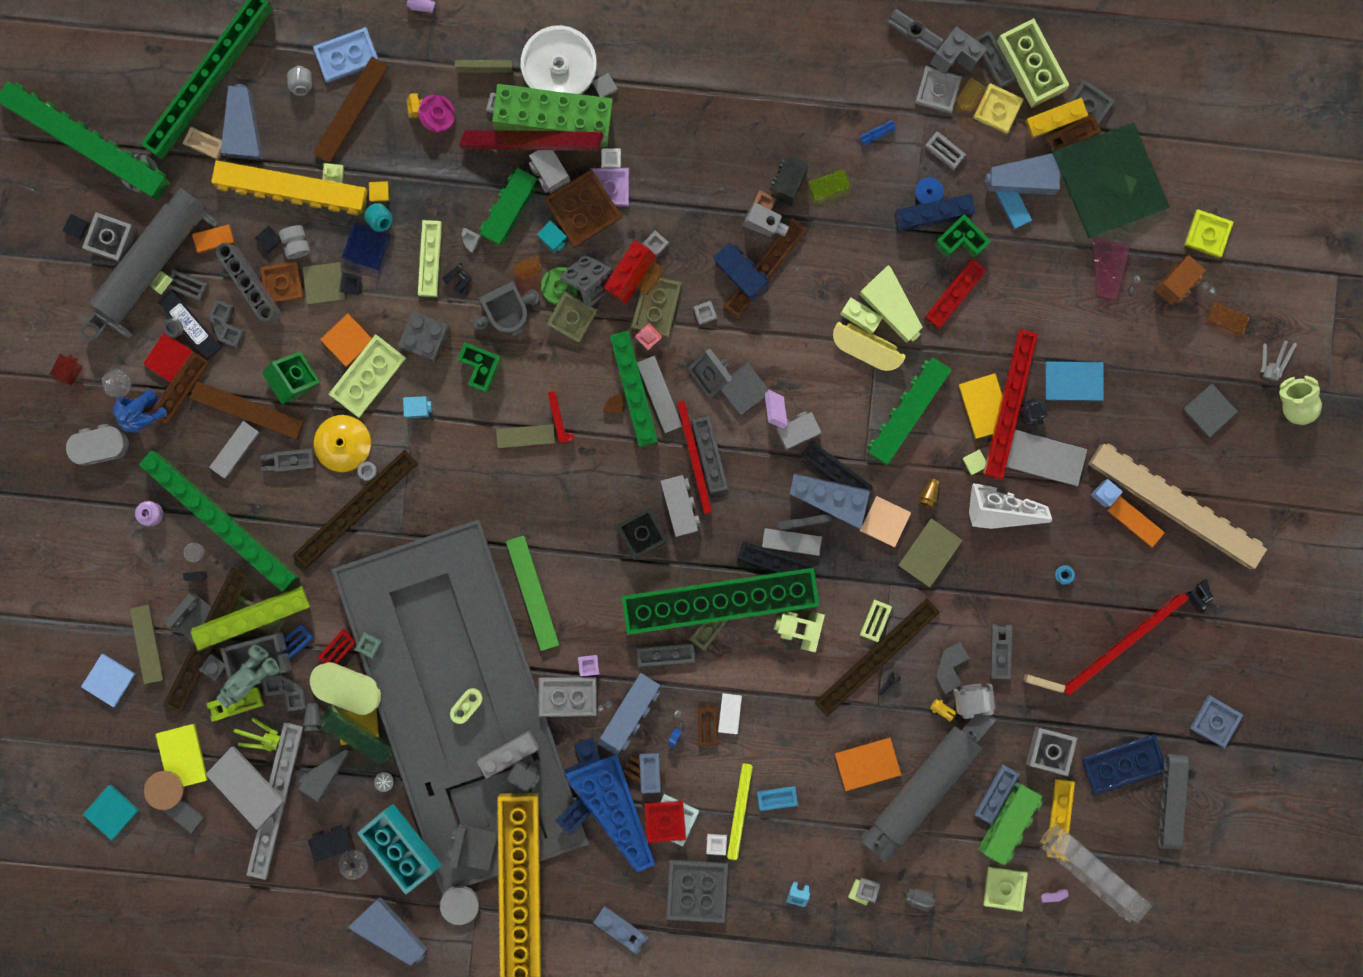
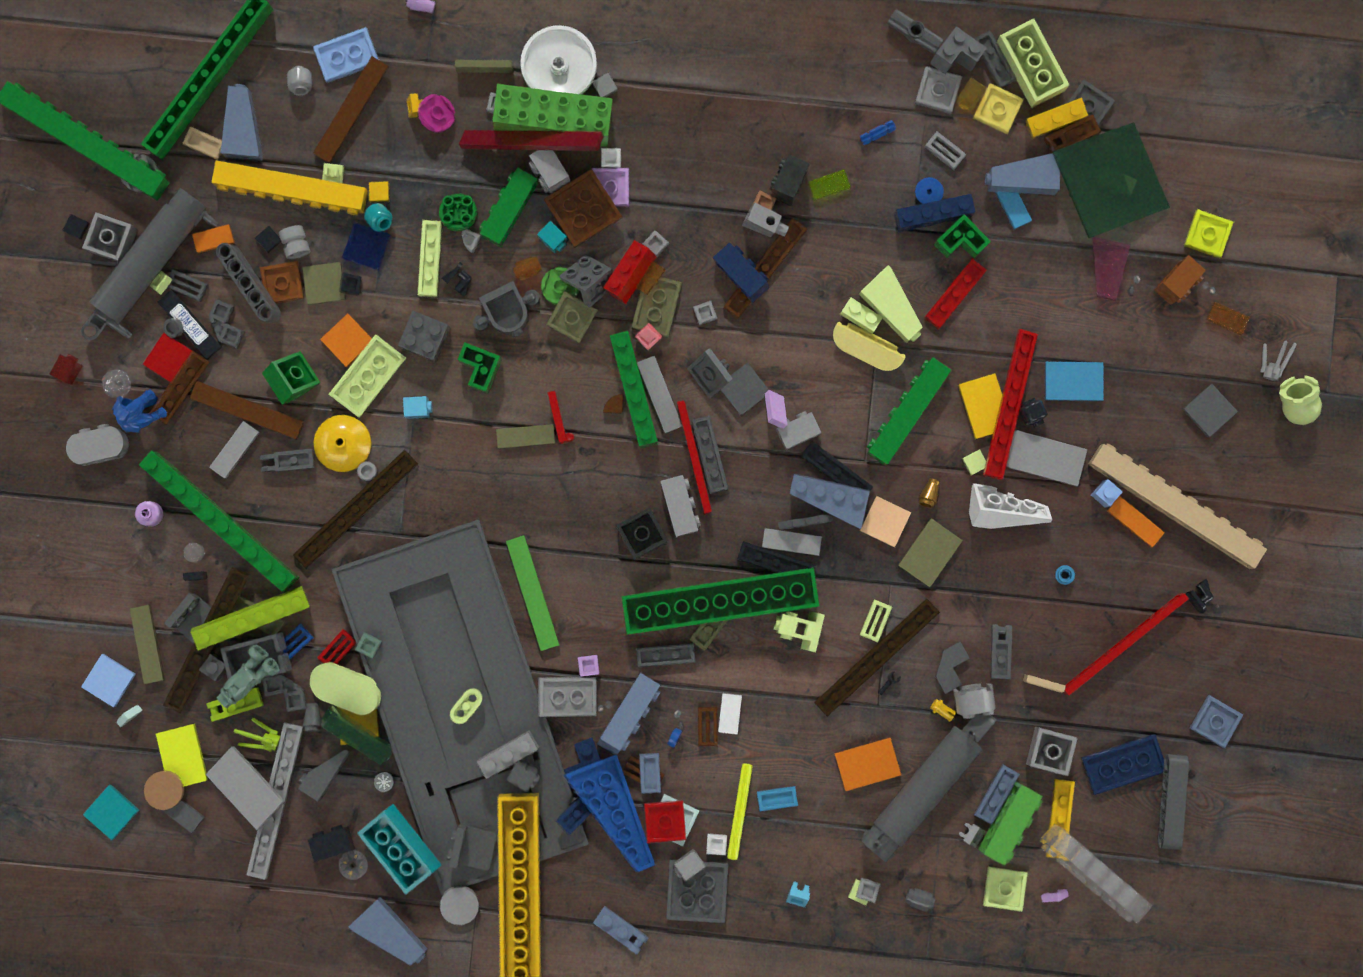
(128, 715): none -> light aqua tile
(458, 212): none -> green tile
(689, 865): none -> light grey brick
(973, 836): none -> light grey tile

